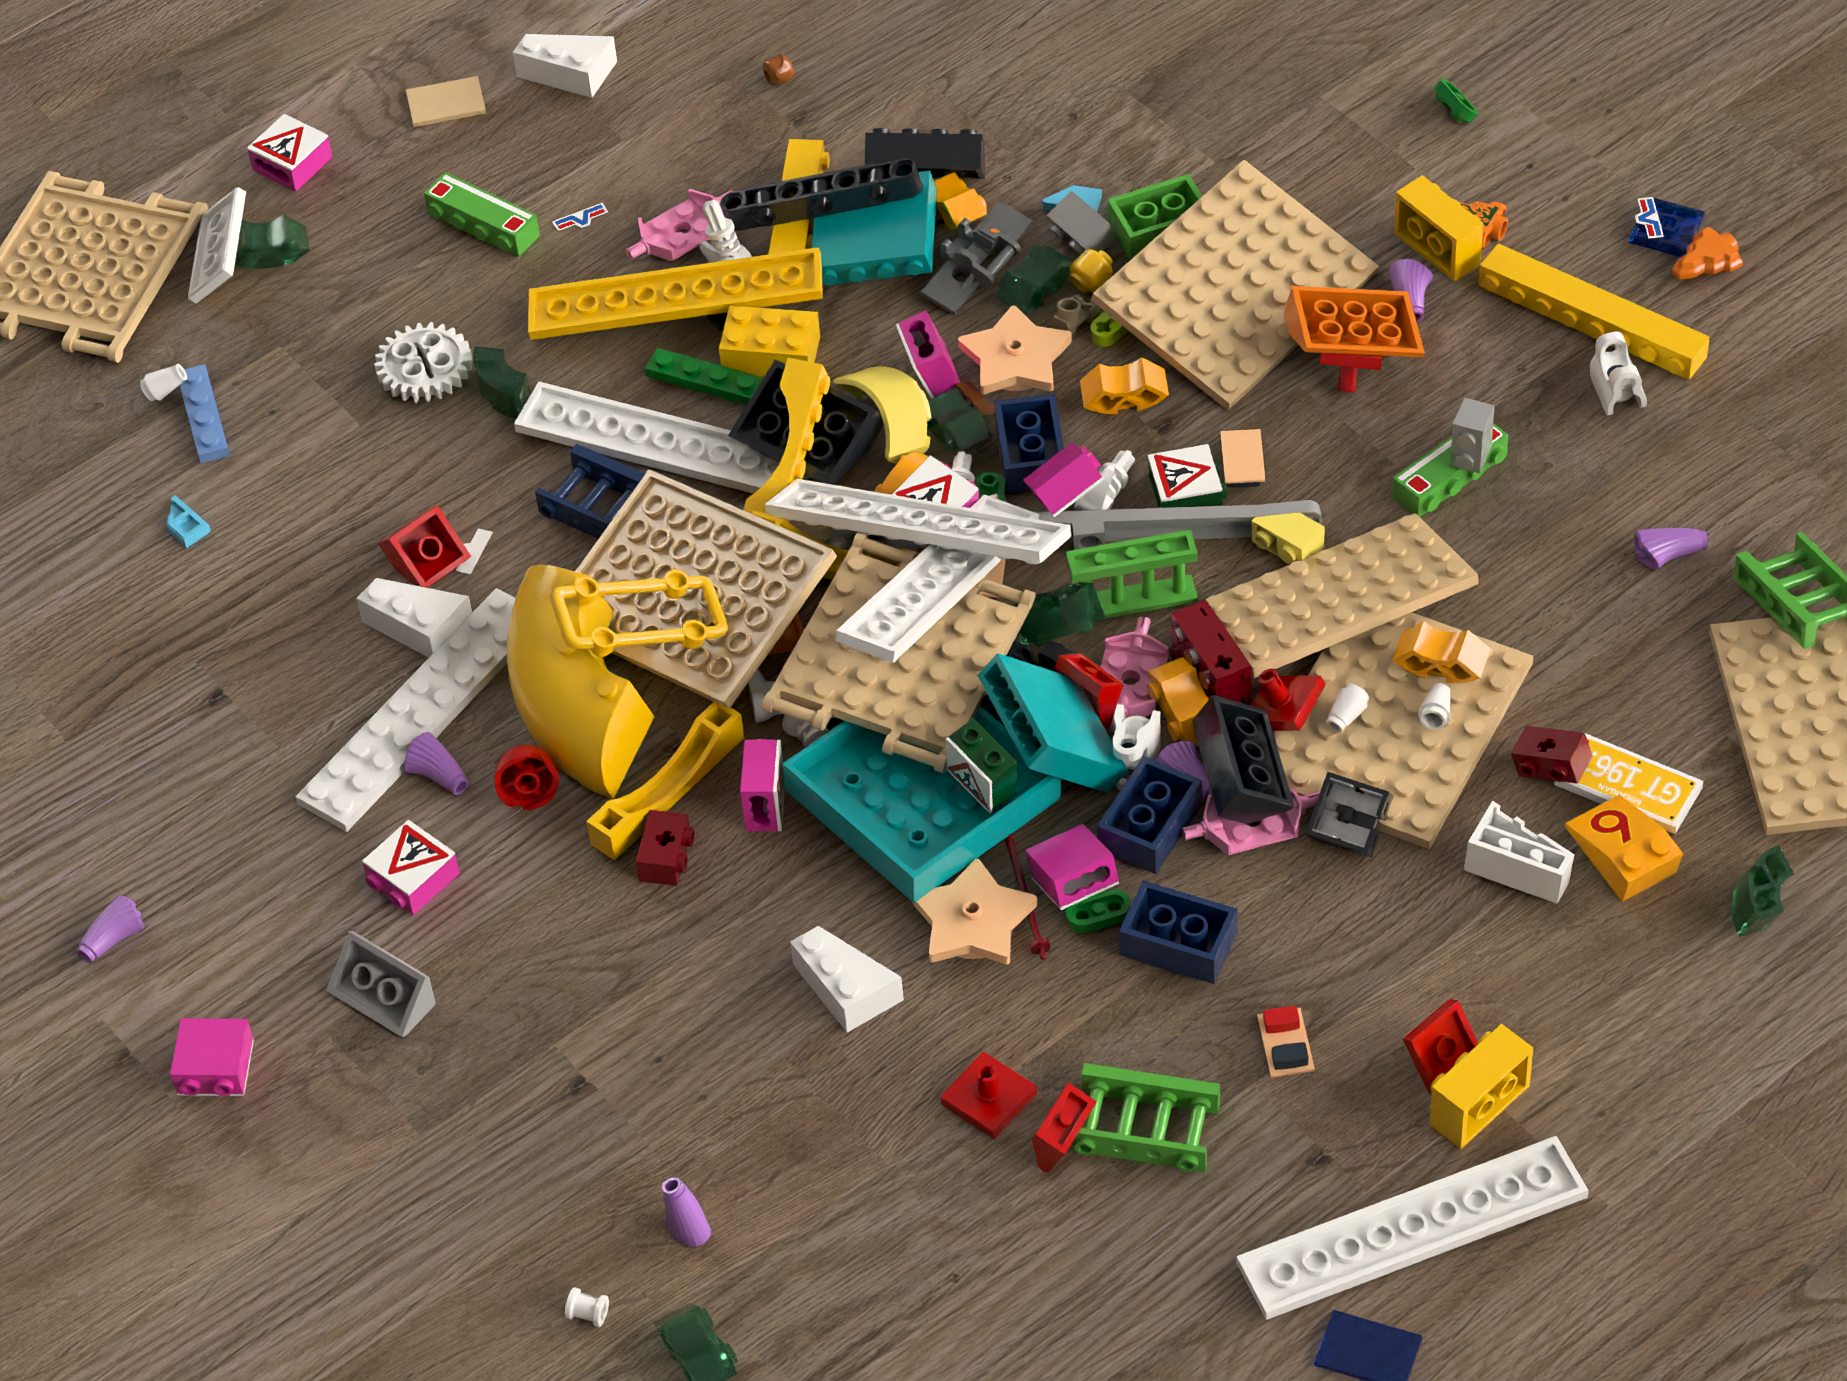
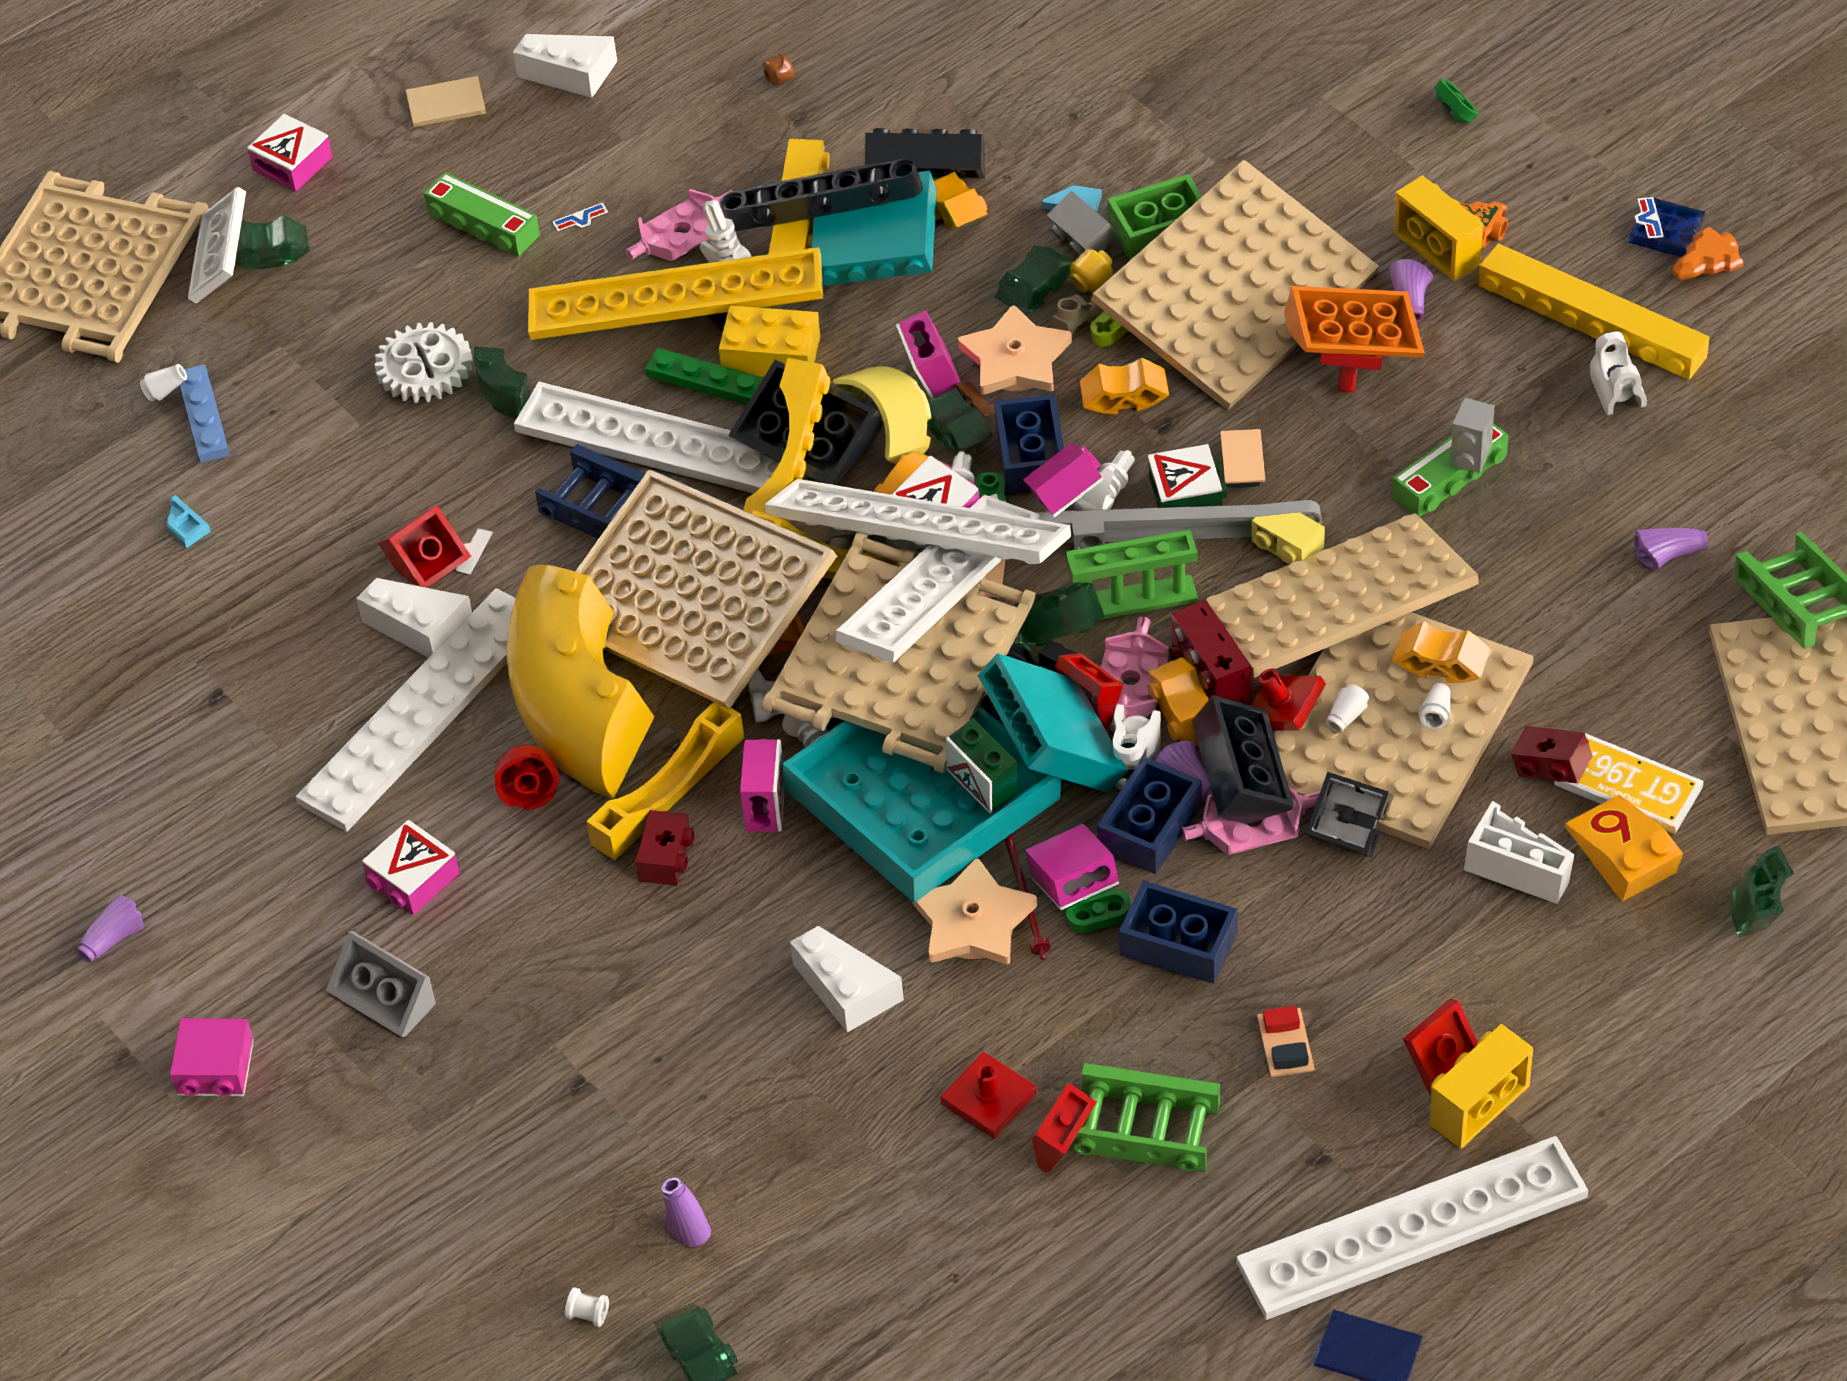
(431, 759): medium lavender piece -> none
(604, 640): yellow bar -> none
(970, 250): dark grey piece -> none

